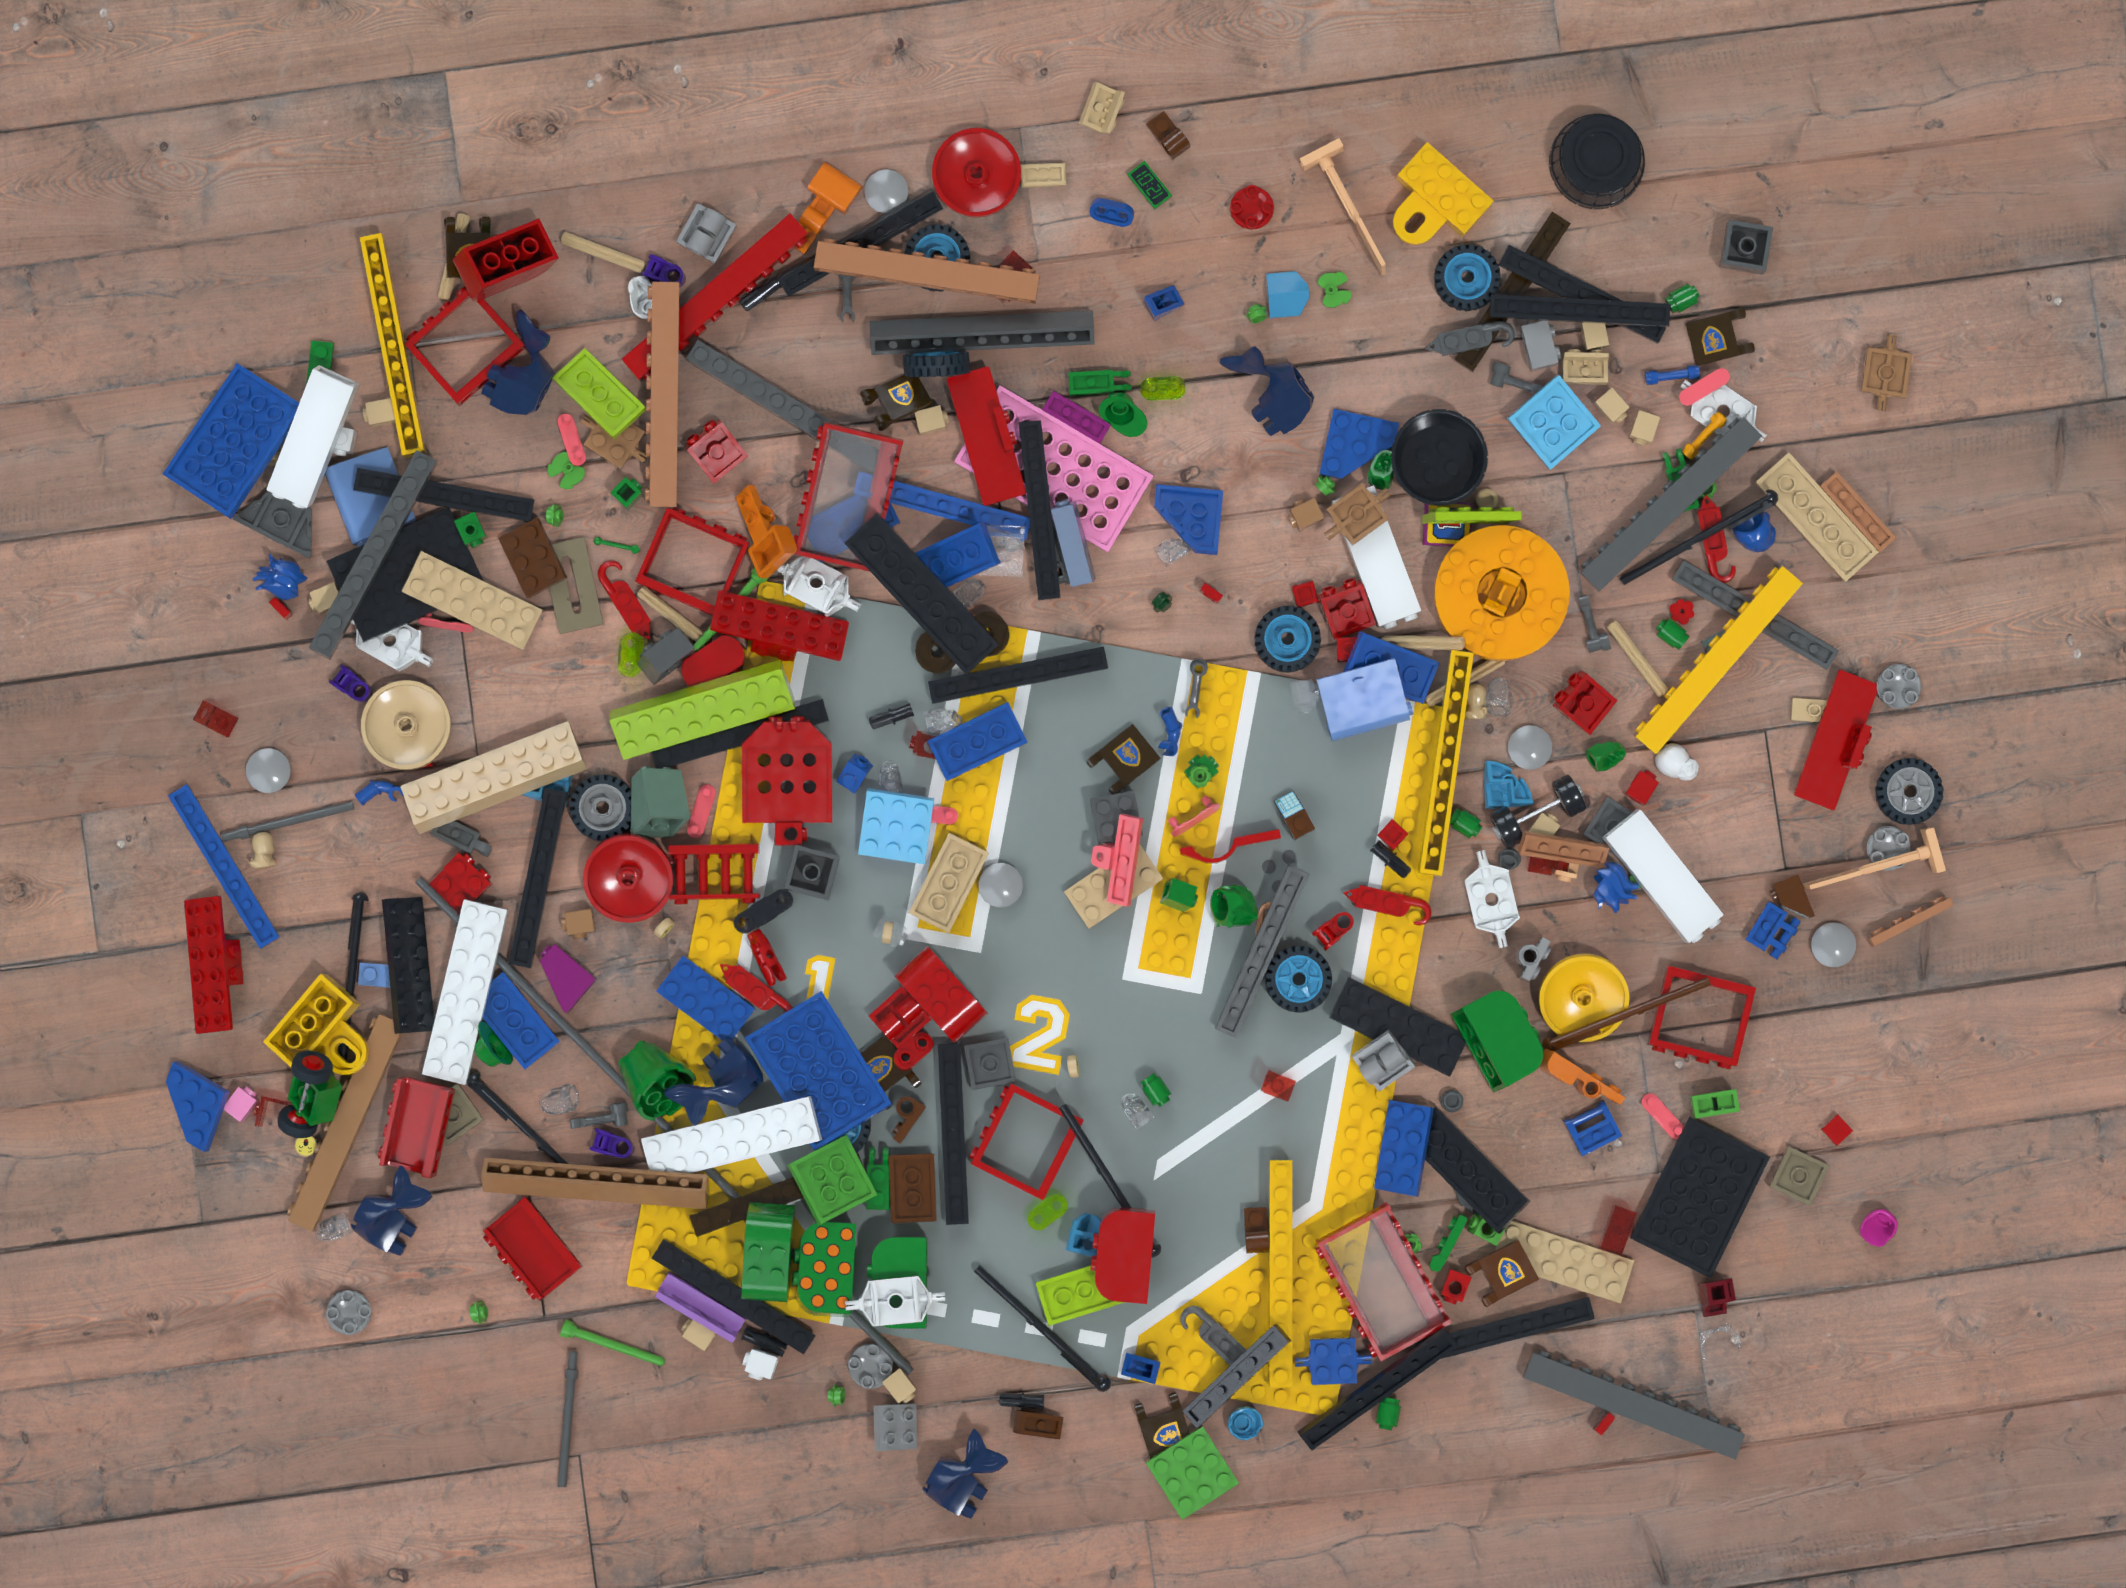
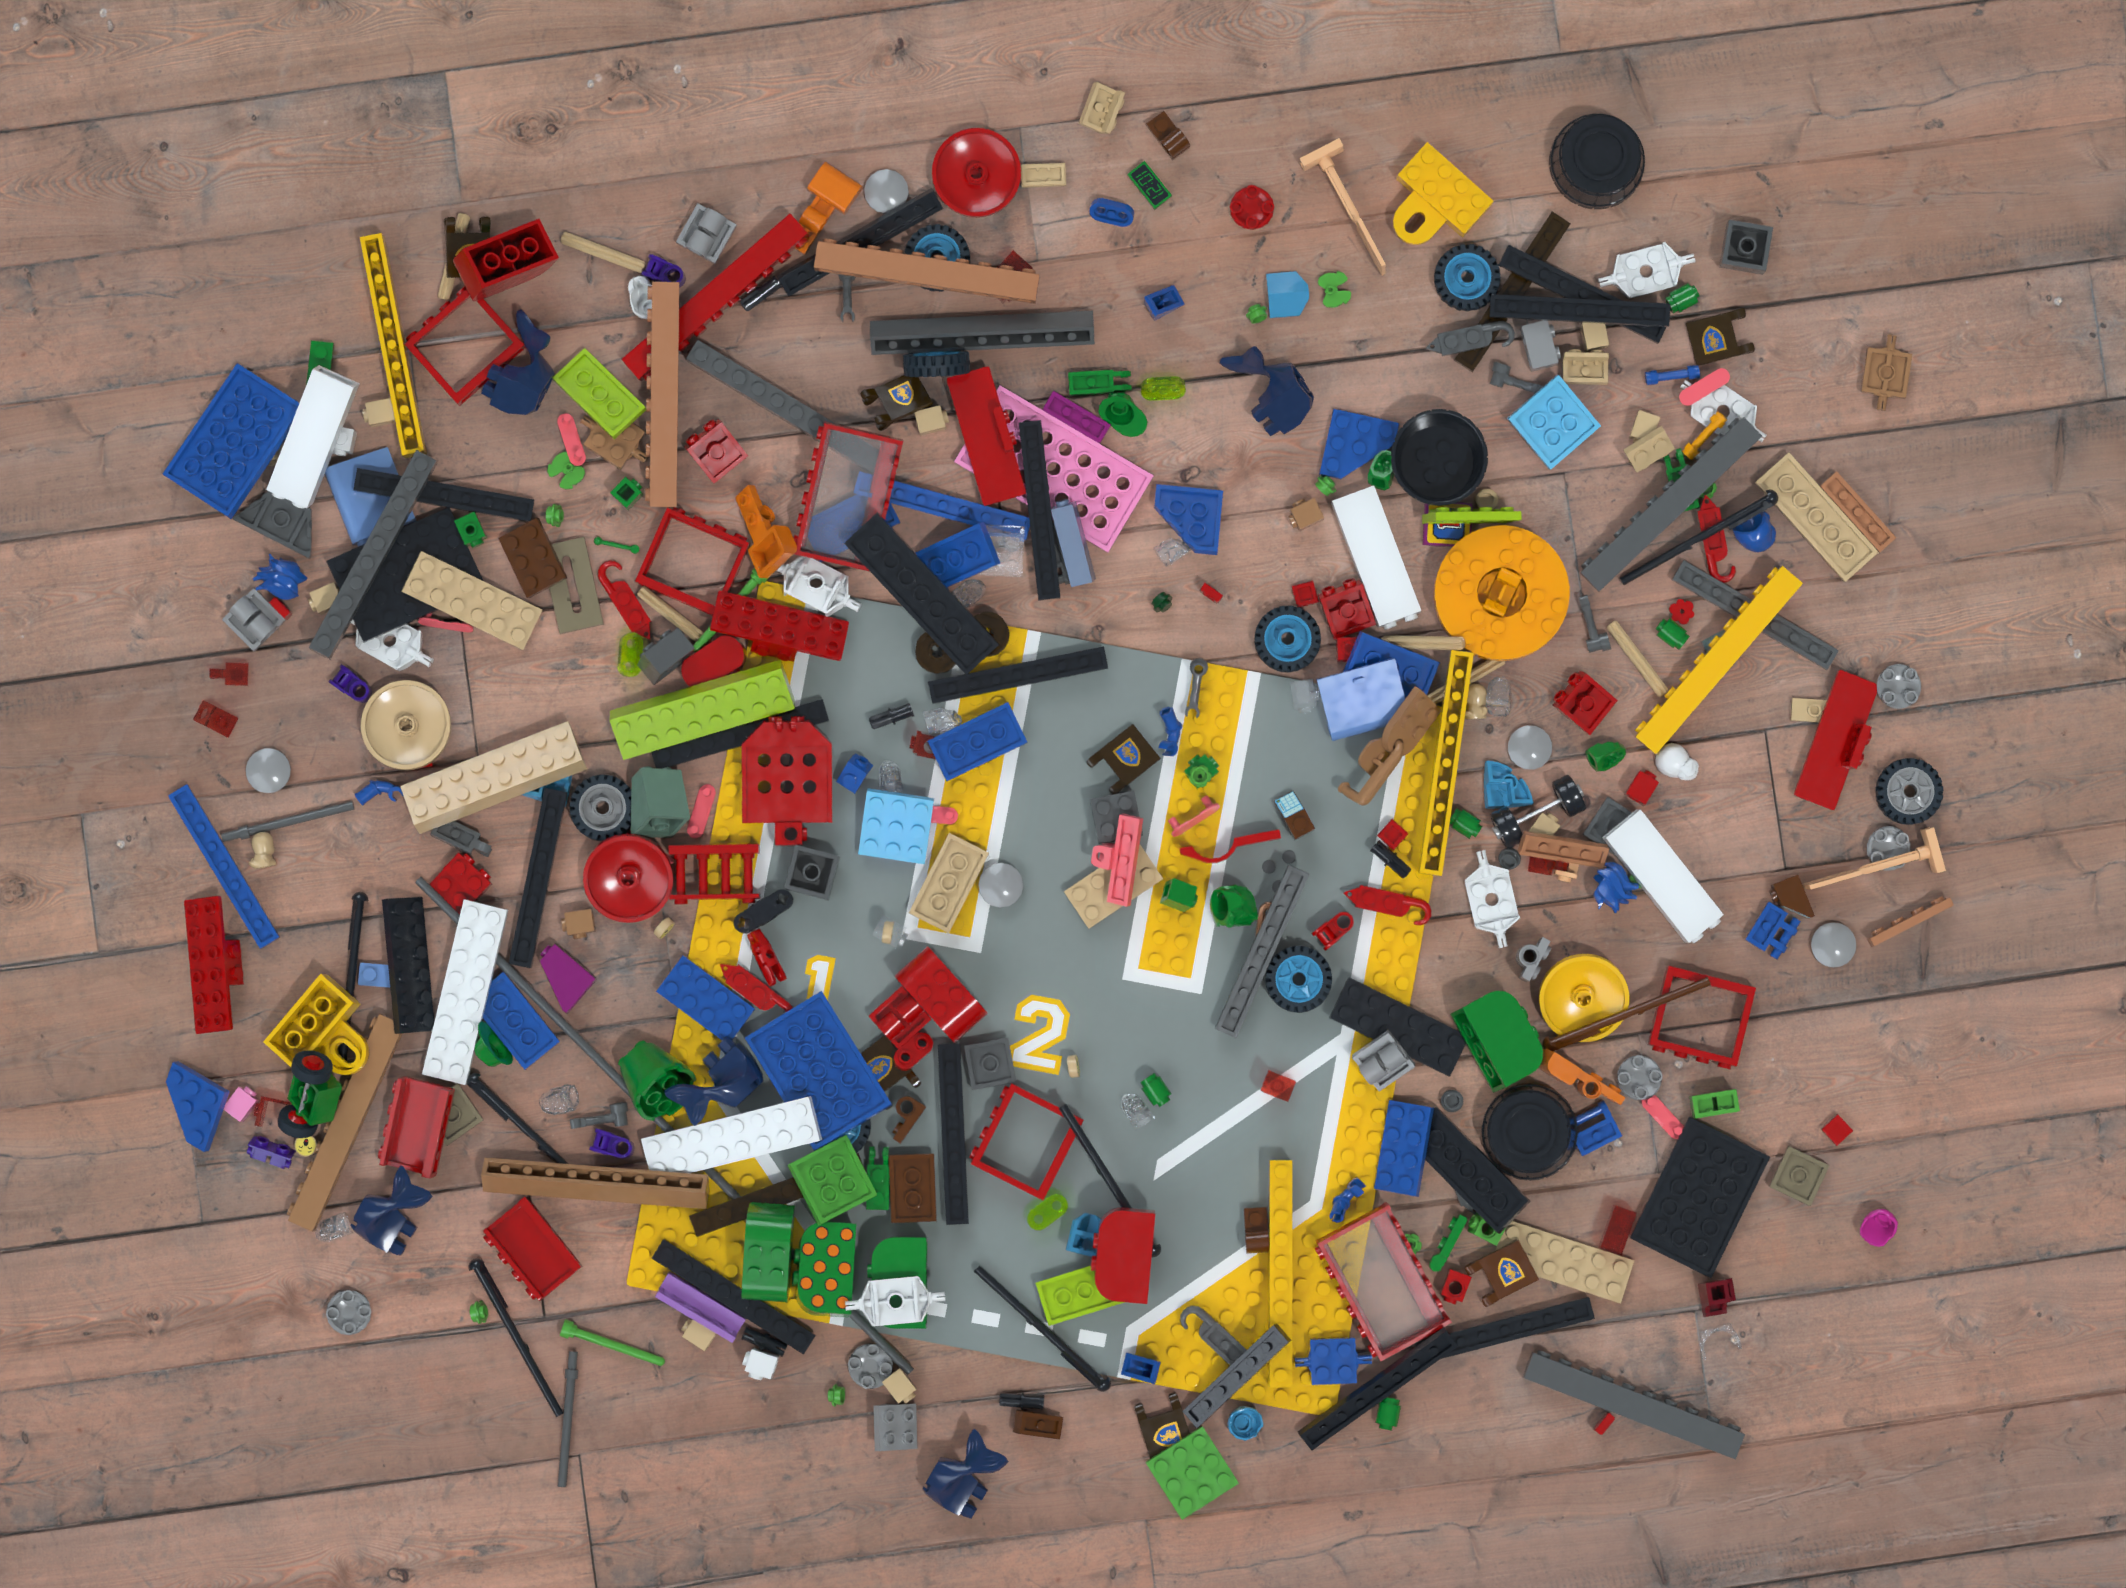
(235, 674): none -> clear red plate
(253, 619): none -> light grey plate
(280, 1154): none -> dark purple hinge
(500, 1306): none -> black bar
(1342, 1201): none -> blue piece
(1357, 514): medium nougat plate -> none
(1398, 739): none -> medium nougat plate
(1529, 1132): none -> black piece
(1612, 407): tan brick -> none
(1639, 1077): none -> light grey dish
(1649, 449): none -> tan bracket
(1664, 266): none -> white plate

